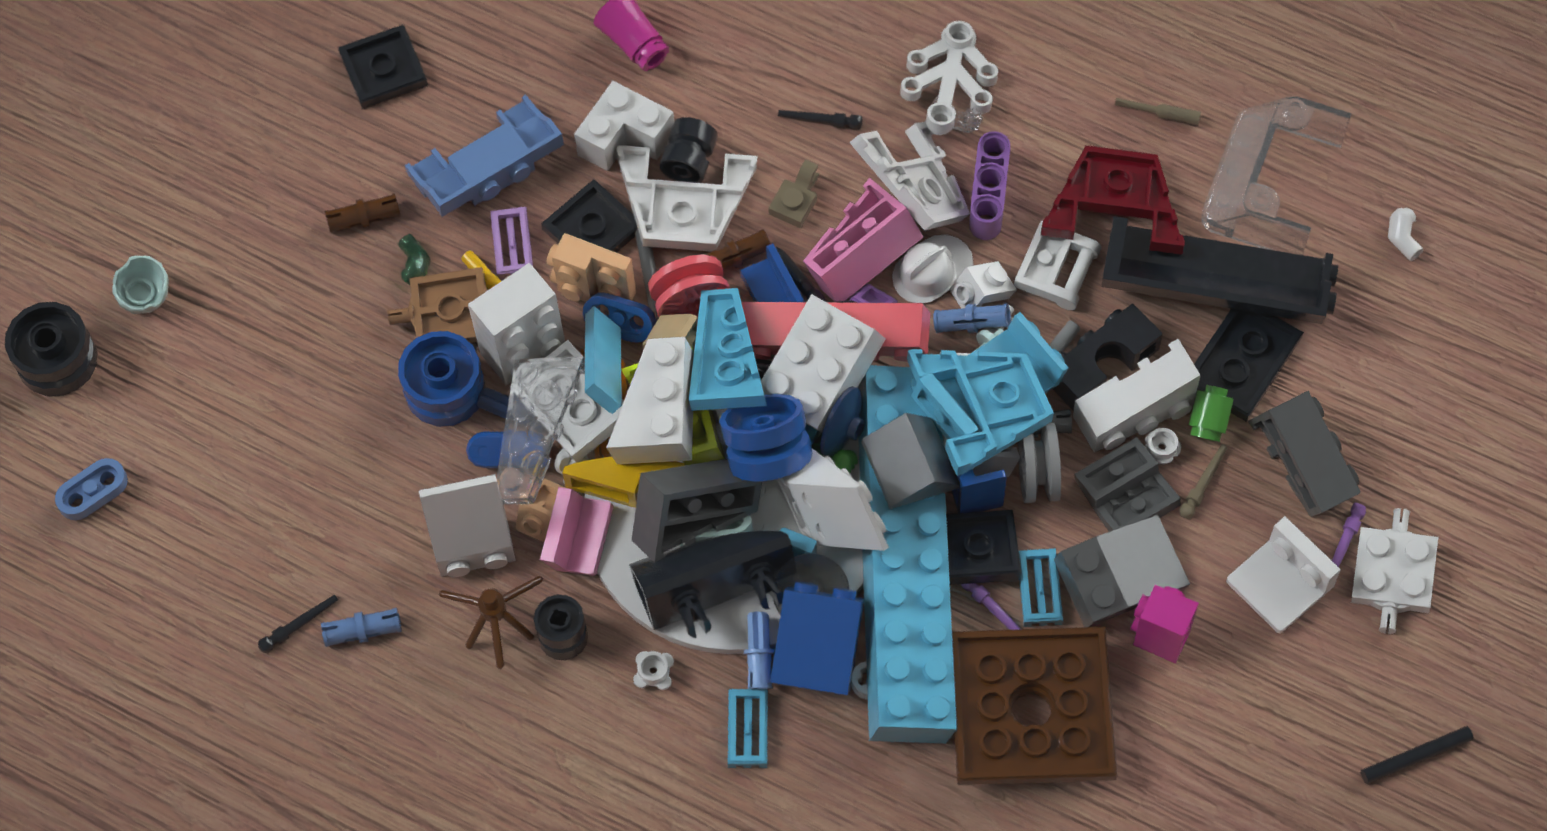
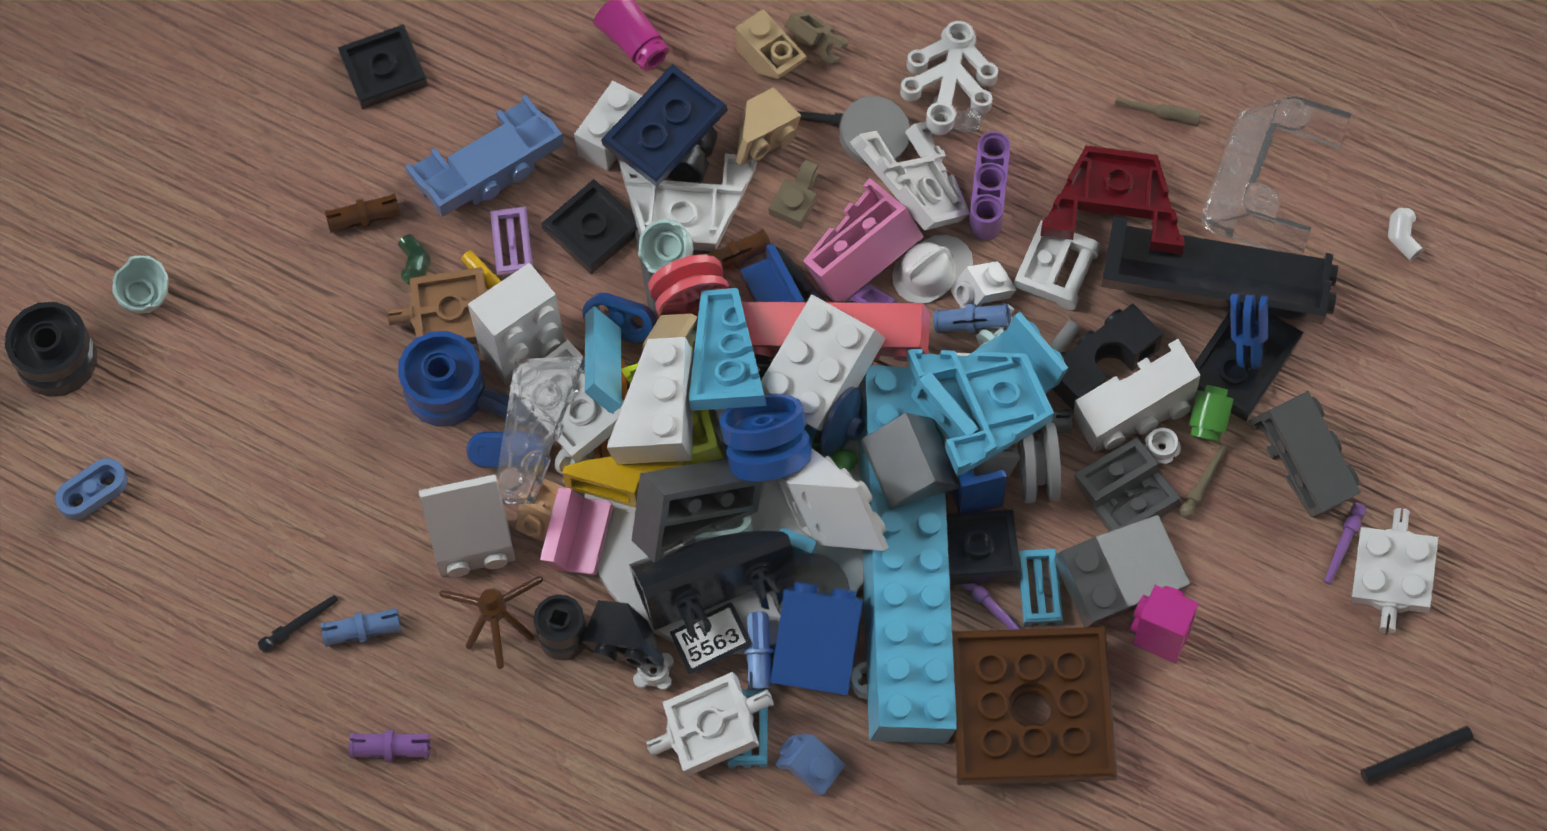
(390, 745): none -> medium lavender pin
(585, 269): light nougat plate -> none
(621, 635): none -> black slope
(664, 125): none -> dark blue tile
(664, 243): none -> light aqua hair
(710, 723): none -> white plate
(721, 641): none -> sticker
(765, 125): none -> tan slope
(767, 46): none -> tan slope
(810, 762): none -> medium blue bracket
(813, 31): none -> dark tan plate
(878, 115): none -> light grey tile
(1249, 331): none -> blue arm
(1284, 576): white bracket -> none

